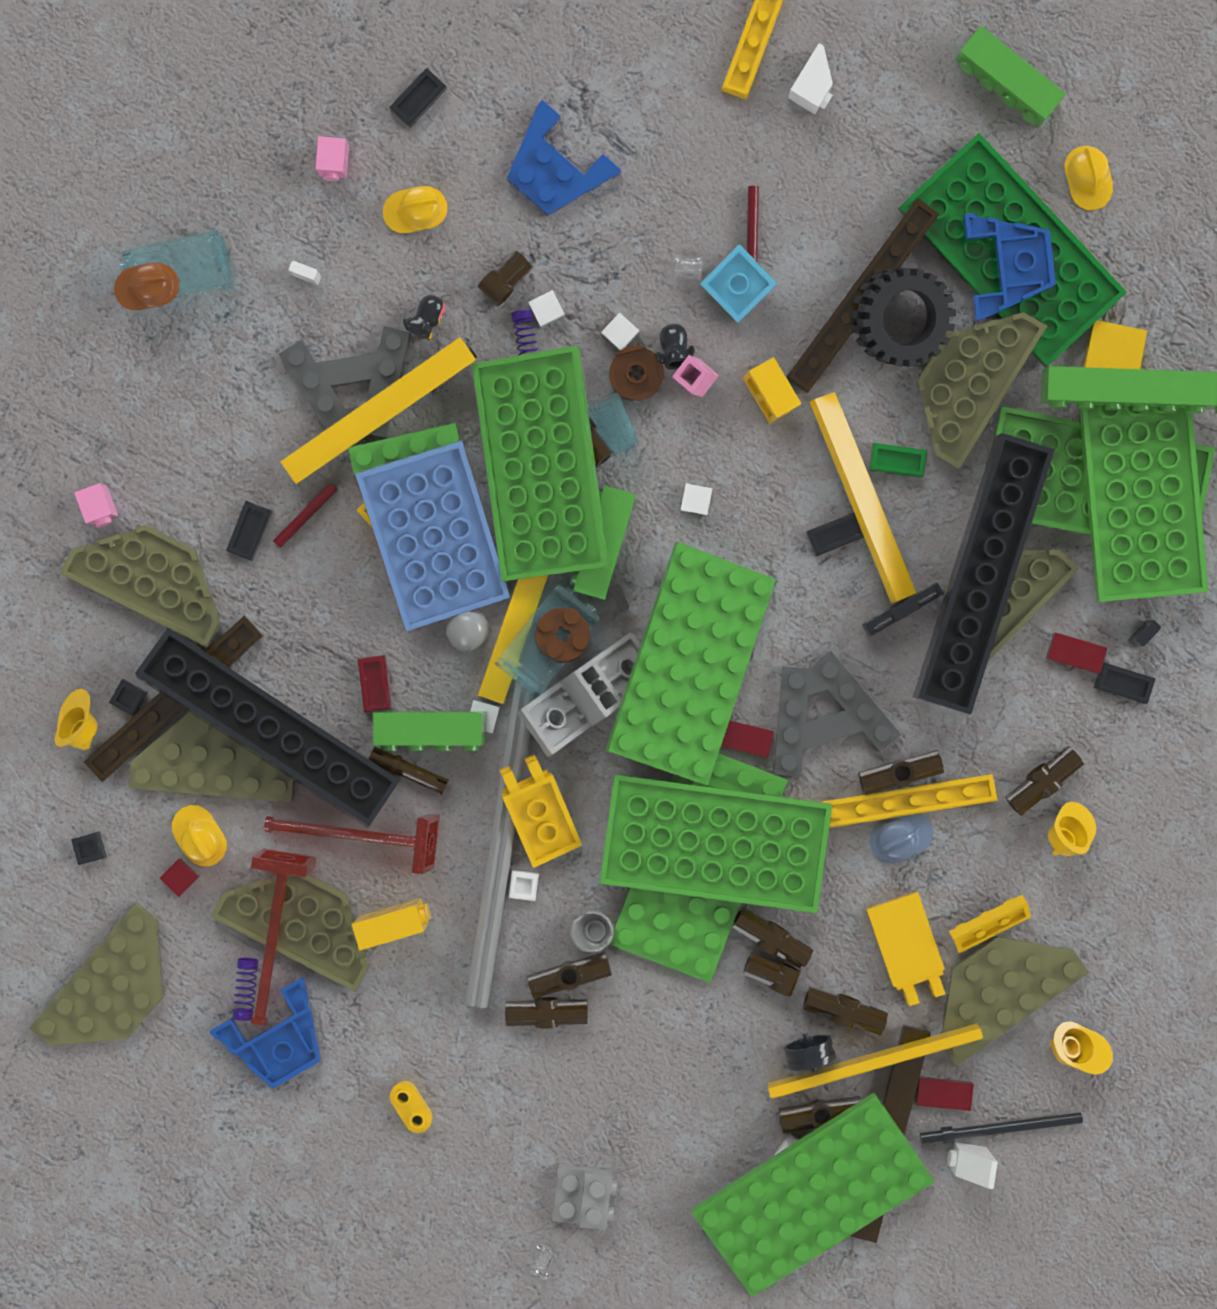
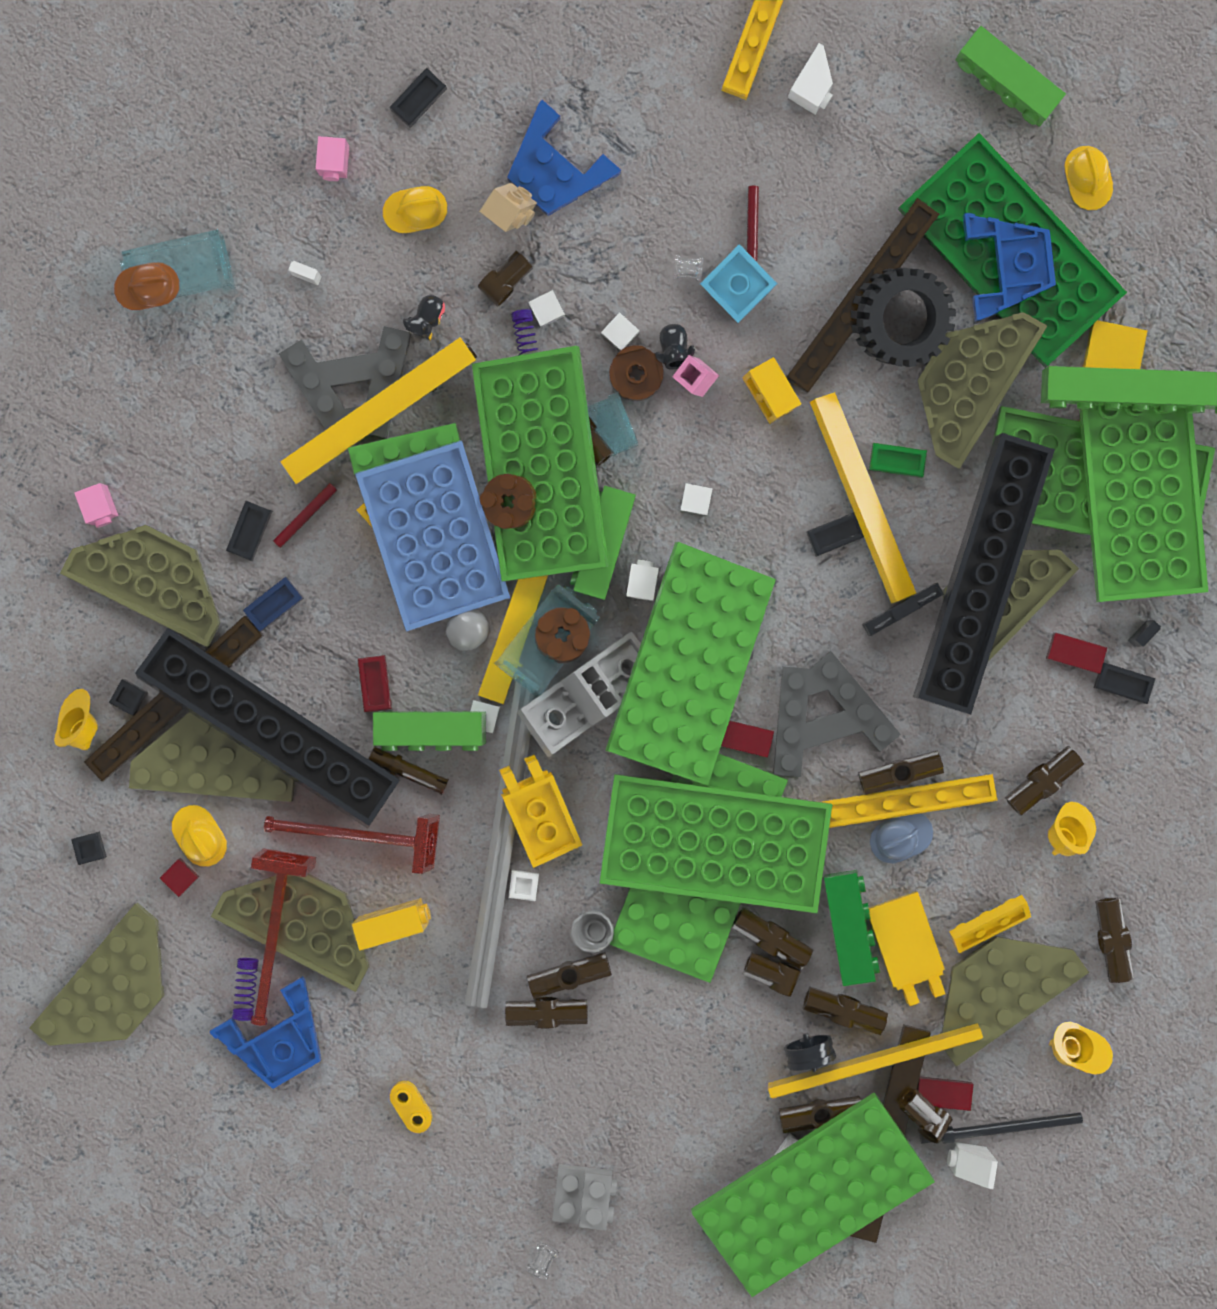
(273, 604): none -> dark blue tile
(493, 499): none -> reddish brown plate
(509, 207): none -> tan brick
(642, 580): none -> white brick
(850, 927): none -> green brick
(931, 1119): none -> dark brown piece
(1114, 940): none -> dark brown piece

